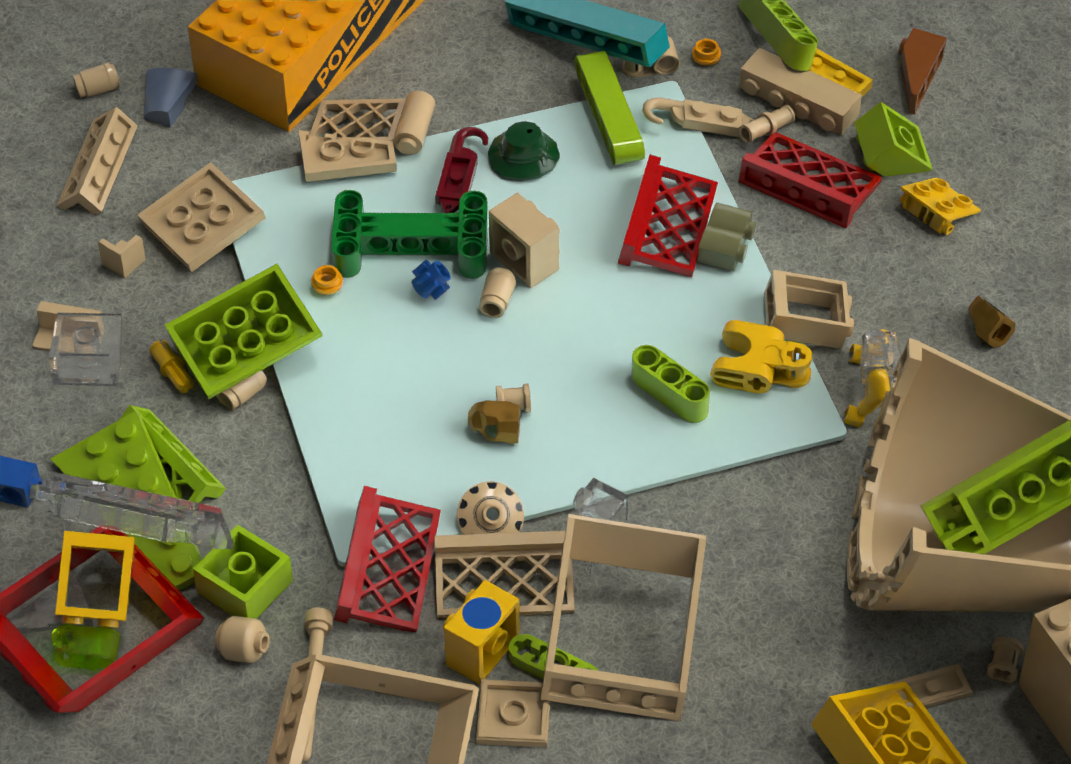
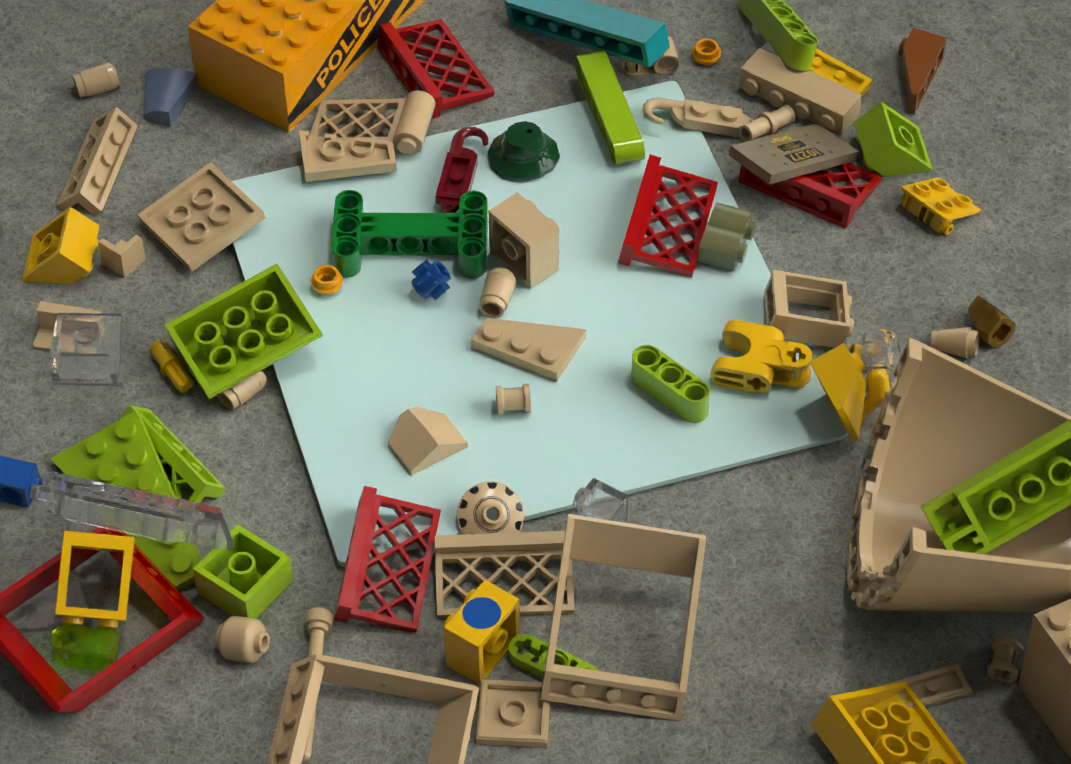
(62, 249): none -> yellow slope
(415, 72): none -> red fence
(424, 439): none -> tan slope
(496, 420): pearl gold rock -> none
(529, 345): none -> tan wing
(793, 153): none -> dark tan tile
(843, 385): none -> yellow slope
(957, 341): none -> tan cone

